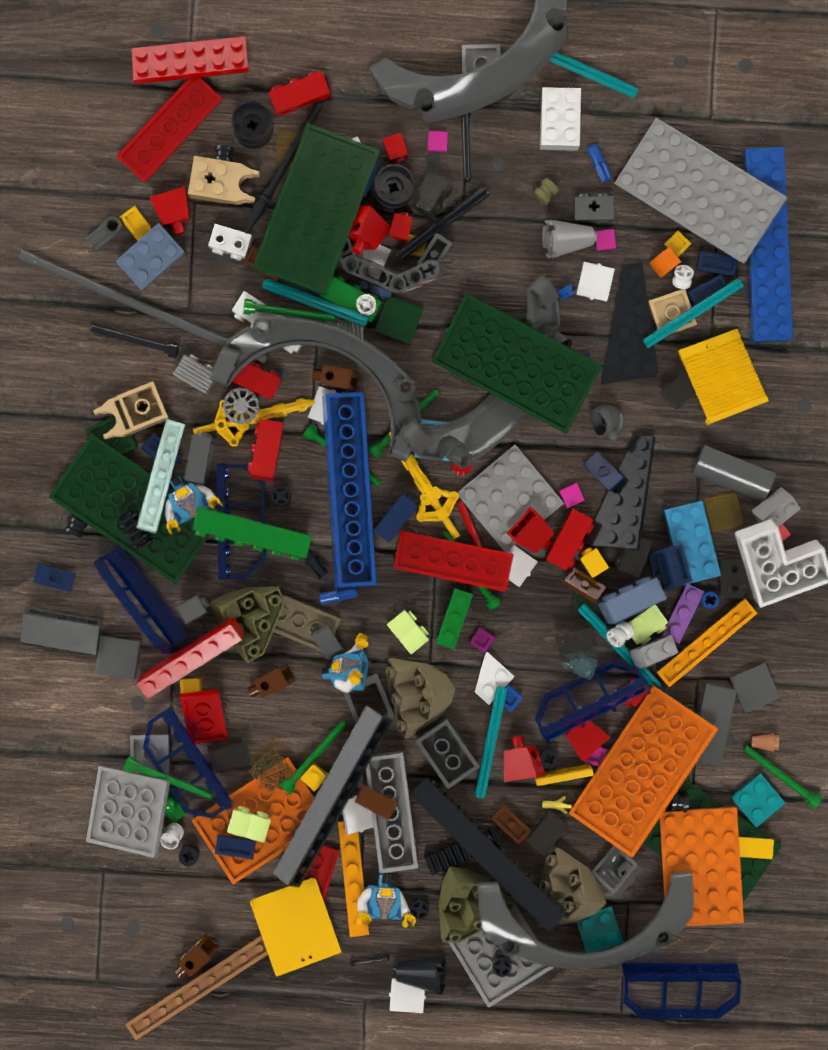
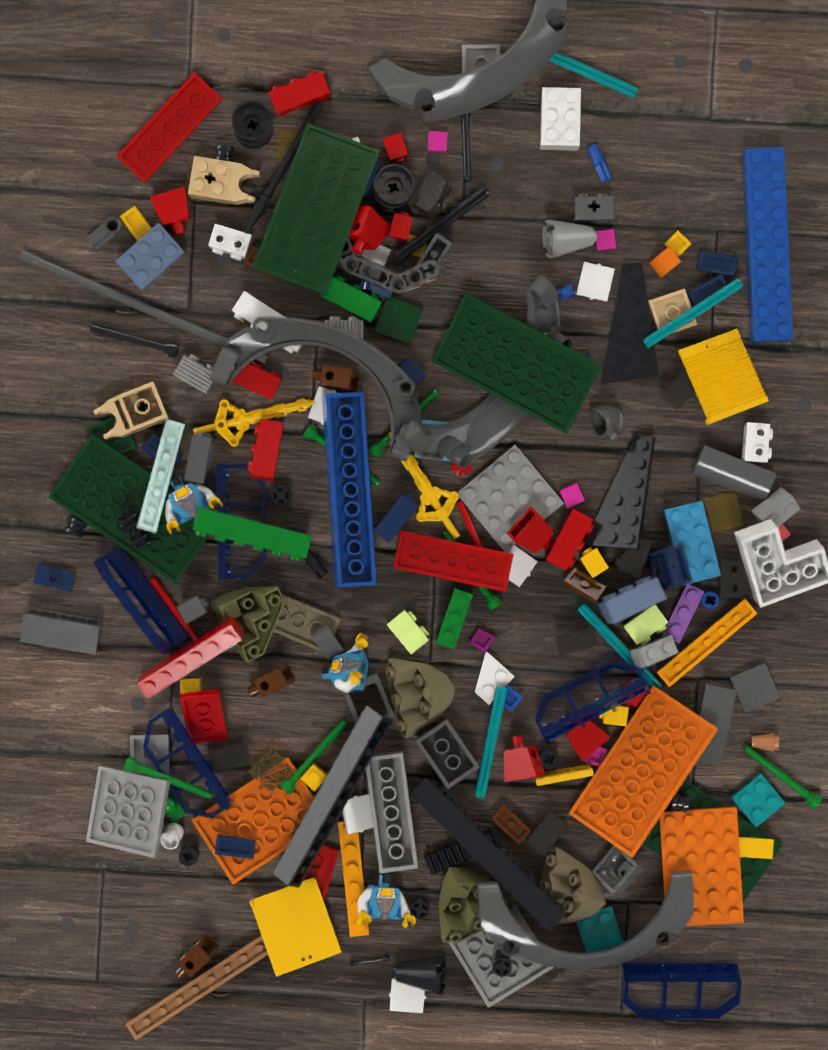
(118, 657): dark grey slope -> none
(173, 608): none -> red bar
(190, 60): plate -> none
(240, 405): light grey wheel -> none
(249, 824): yellowish green brick -> none
(252, 307): green piece -> none
(315, 302): teal axle -> none
(338, 595): blue axle -> none
(366, 301): white wheel -> none
(376, 802): reddish brown tile -> none
(412, 371): none -> dark blue brick
(545, 191): olive wheel -> none
(557, 805): light yellow bar -> none
(582, 666): clear light blue plate -> none
(603, 471): dark blue plate -> none
(616, 718): none -> yellow brick
(620, 633): white wheel -> none
(683, 276): white wheel -> none
(700, 190): light grey plate -> none
(756, 442): none -> white brick

